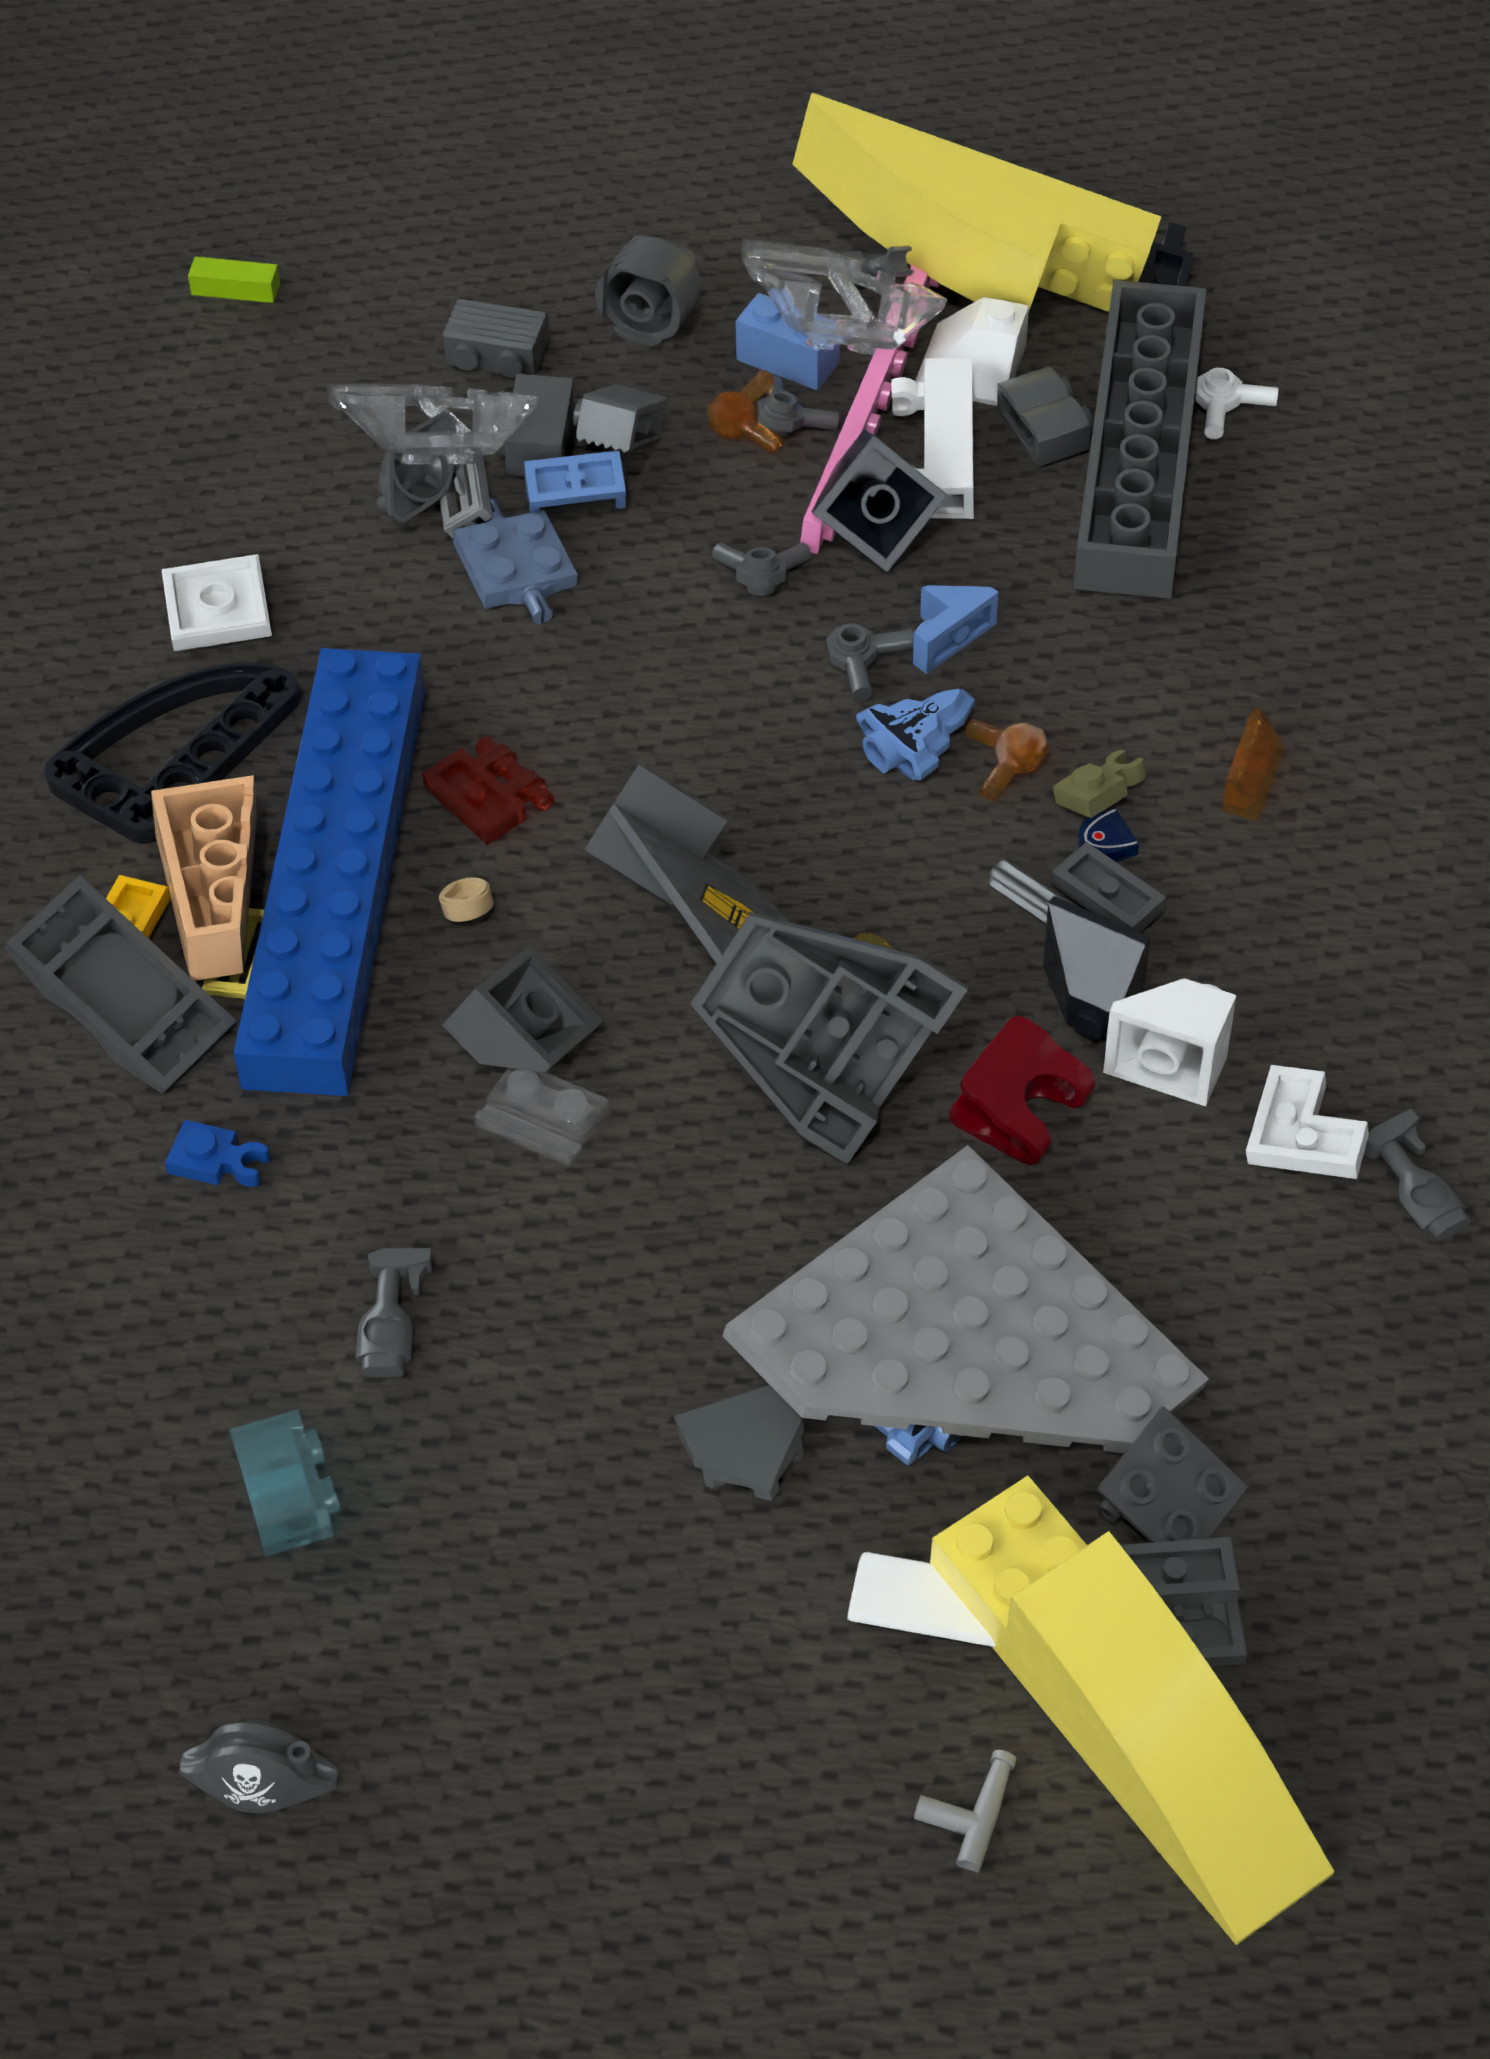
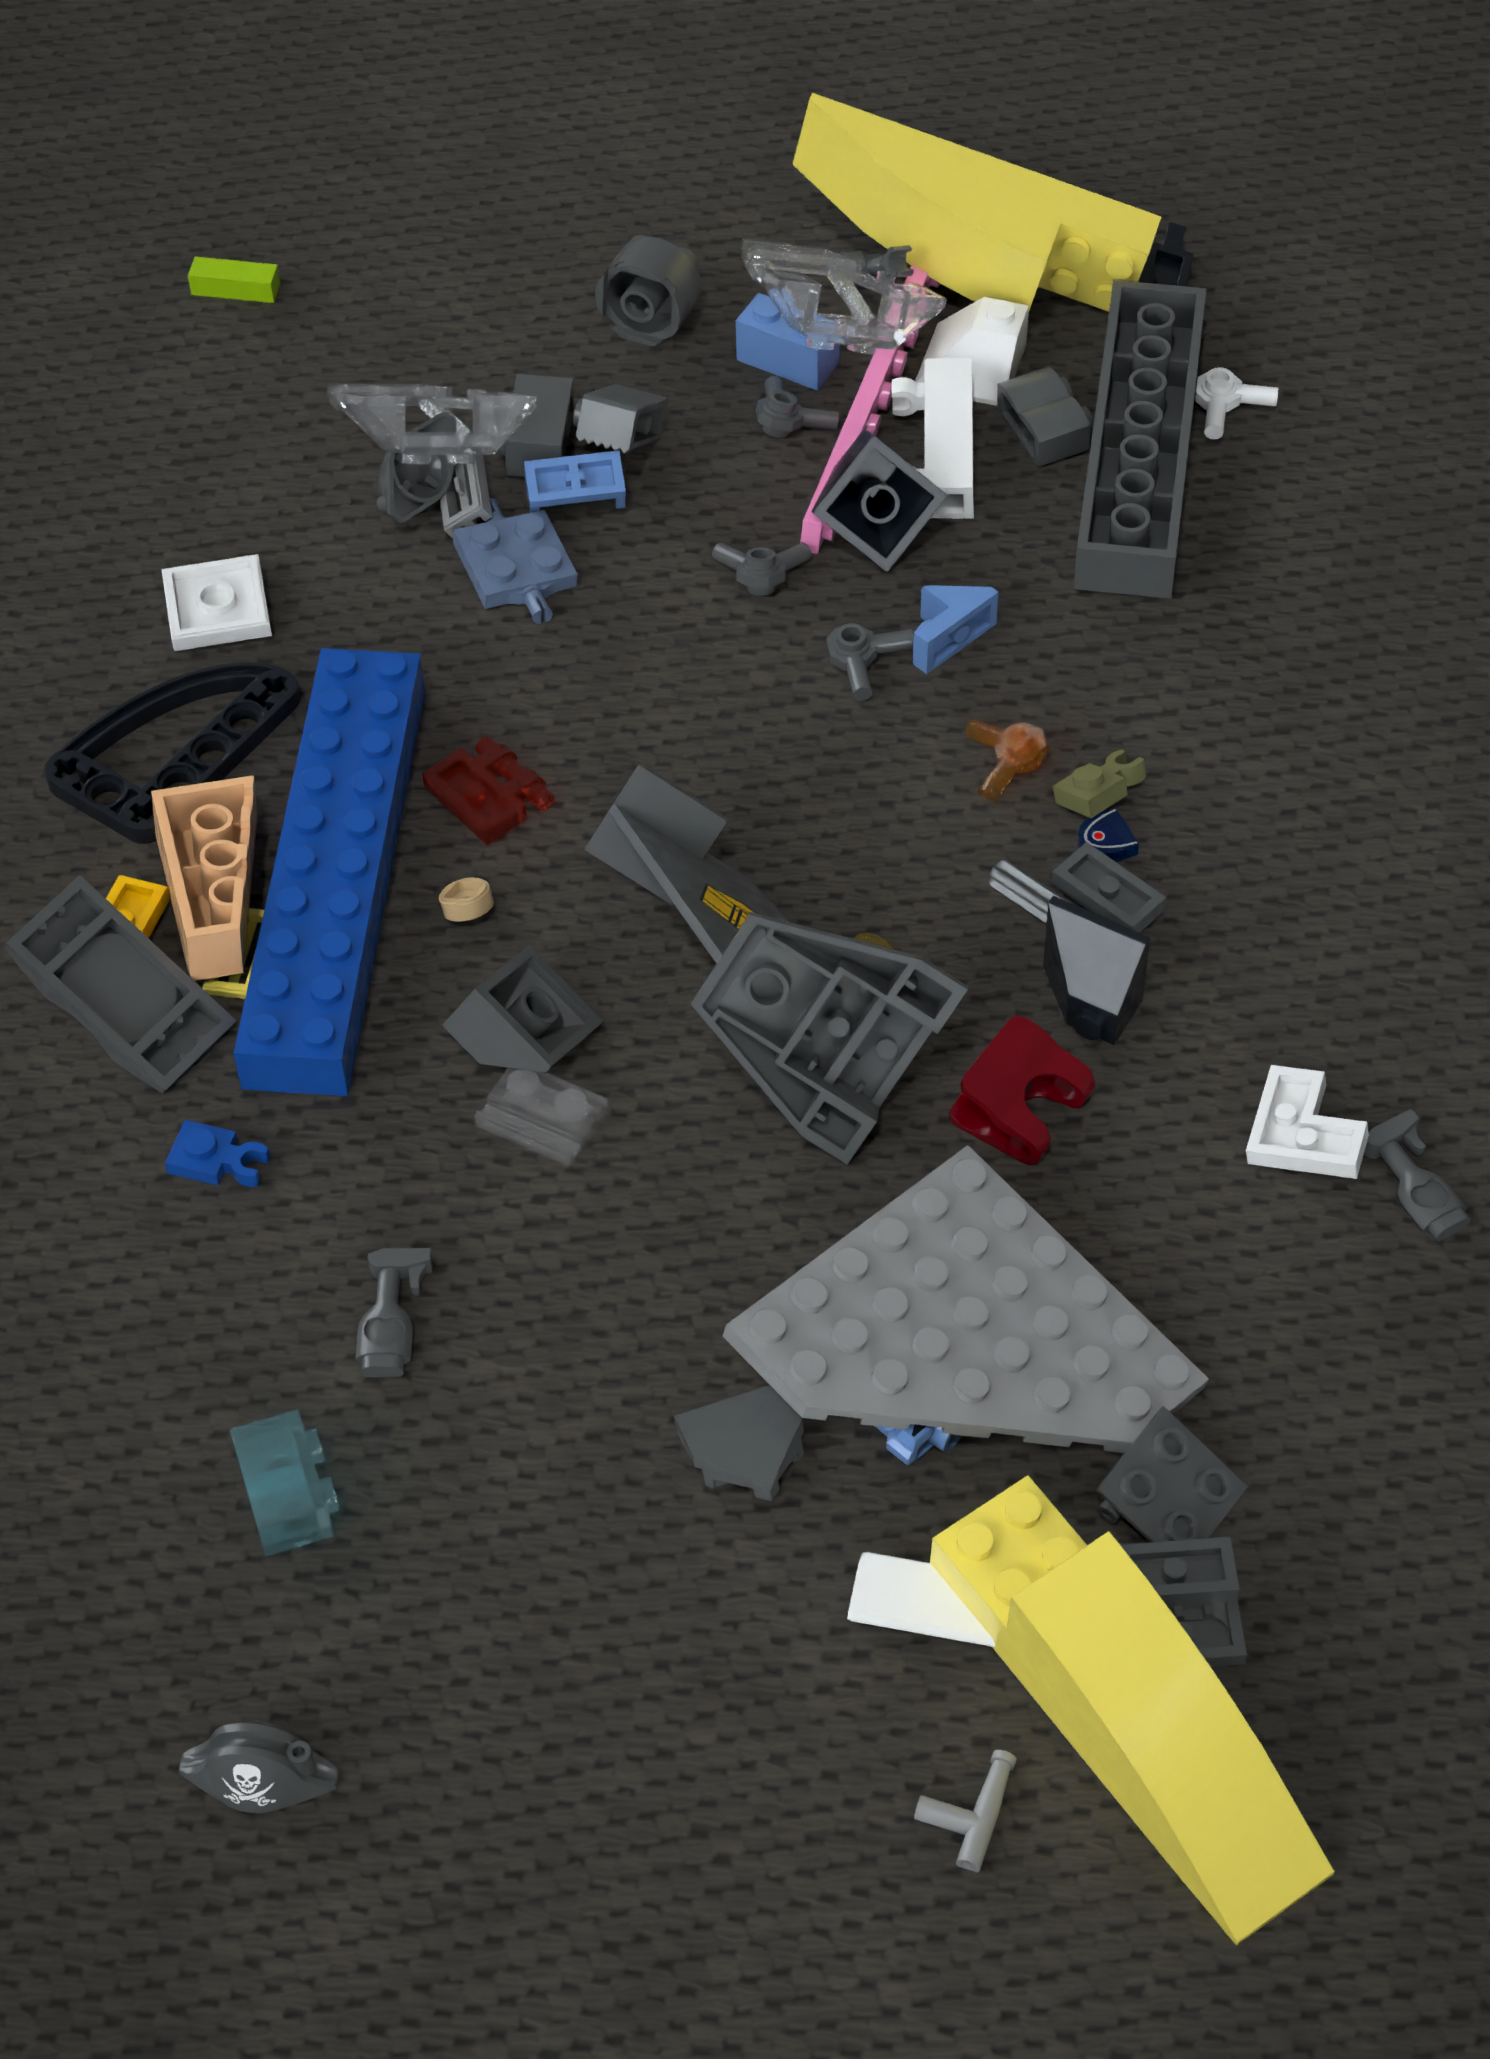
(495, 338): dark grey brick -> none
(734, 414): clear orange piece -> none
(913, 731): medium blue rock -> none
(1171, 1038): white slope -> none
(1253, 768): clear orange slope -> none

